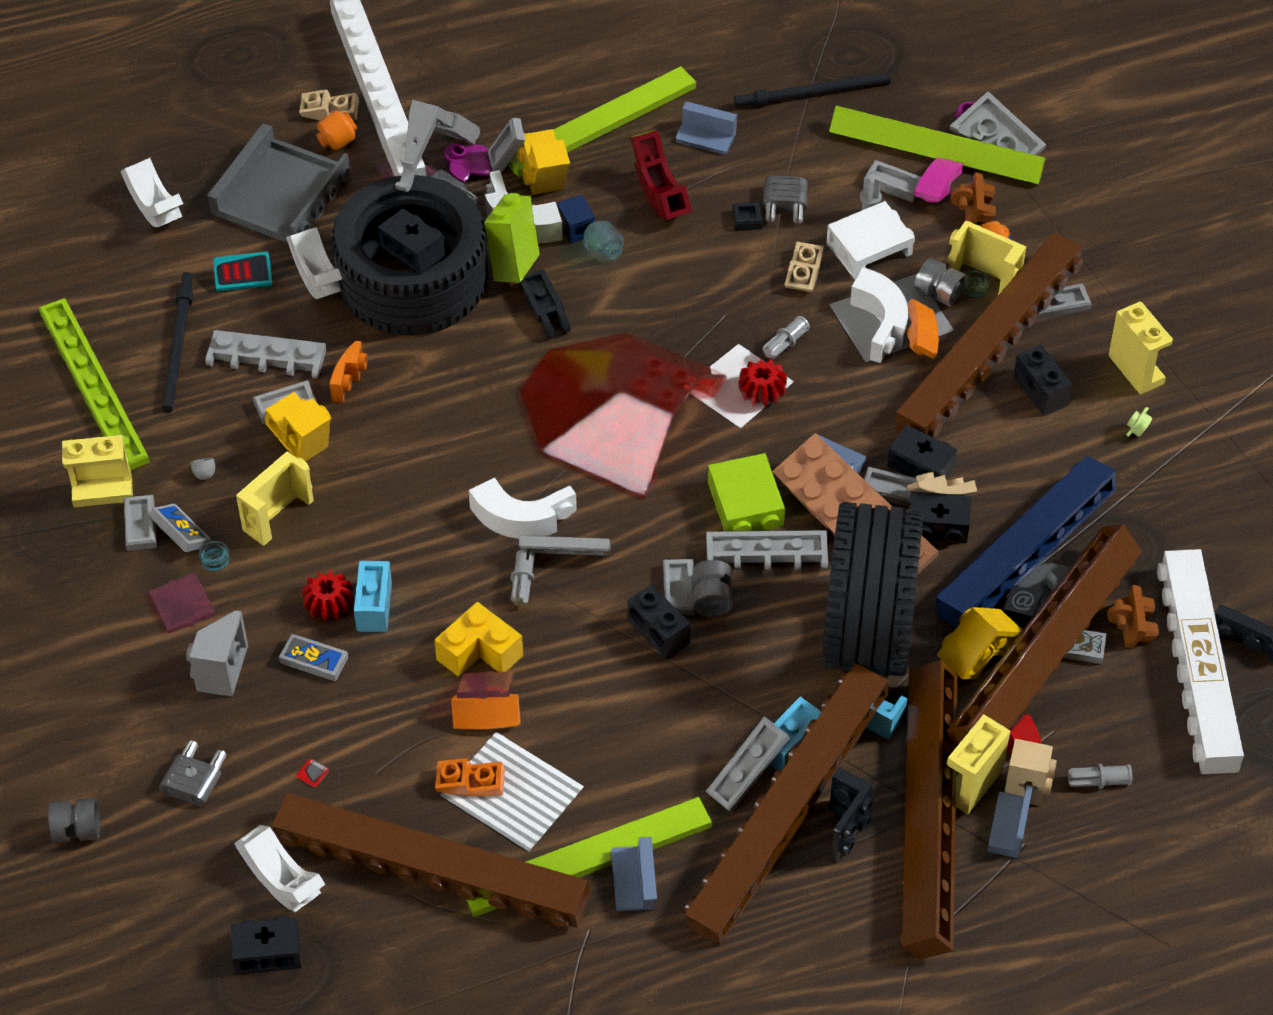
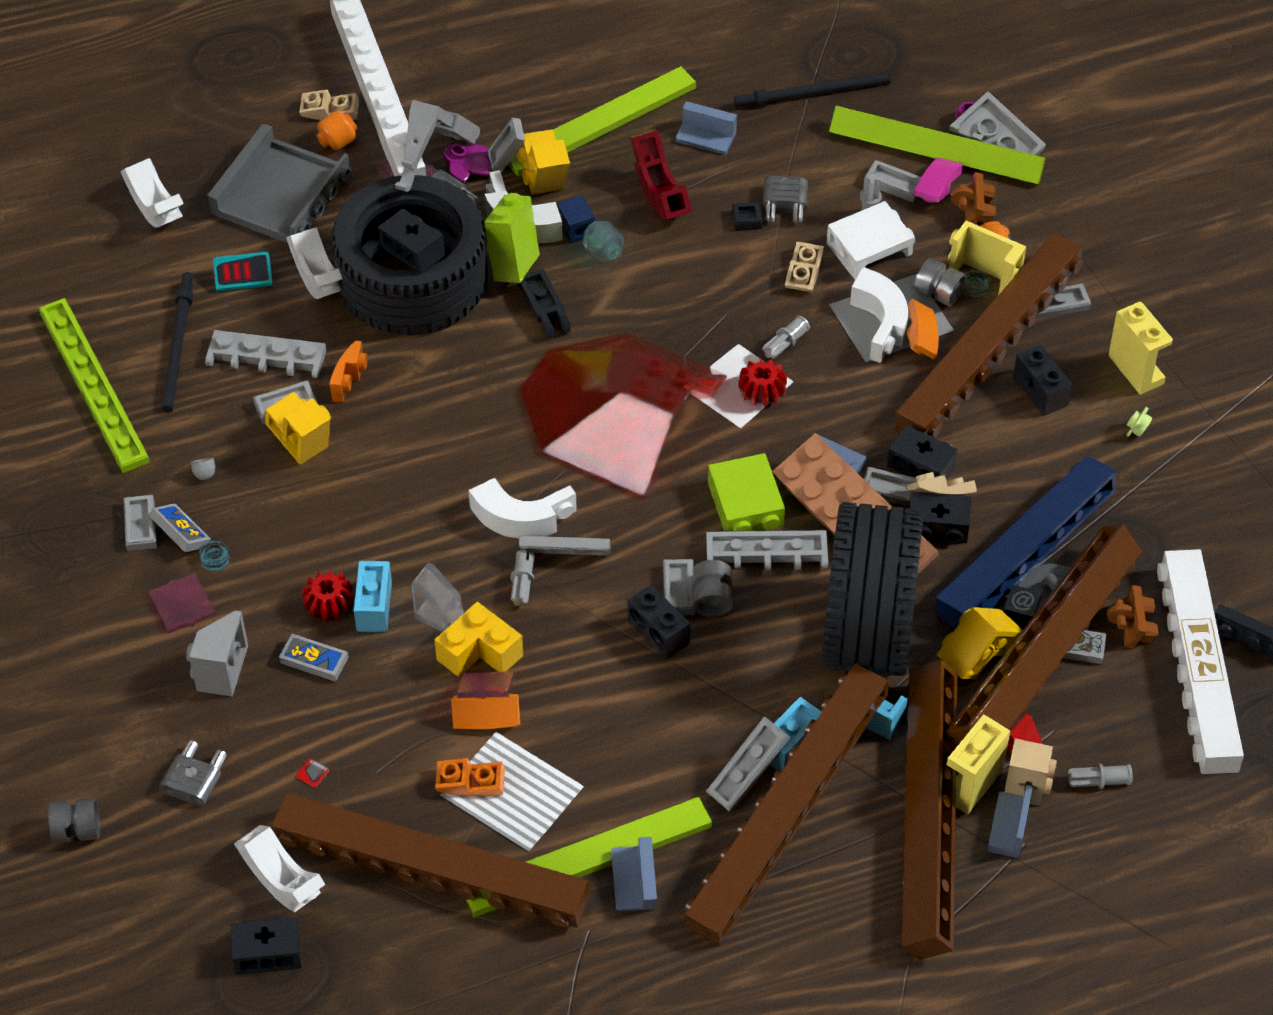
(97, 470): light yellow panel -> none
(271, 493): light yellow panel -> none
(435, 599): none -> clear slope
(851, 802): black bracket -> none

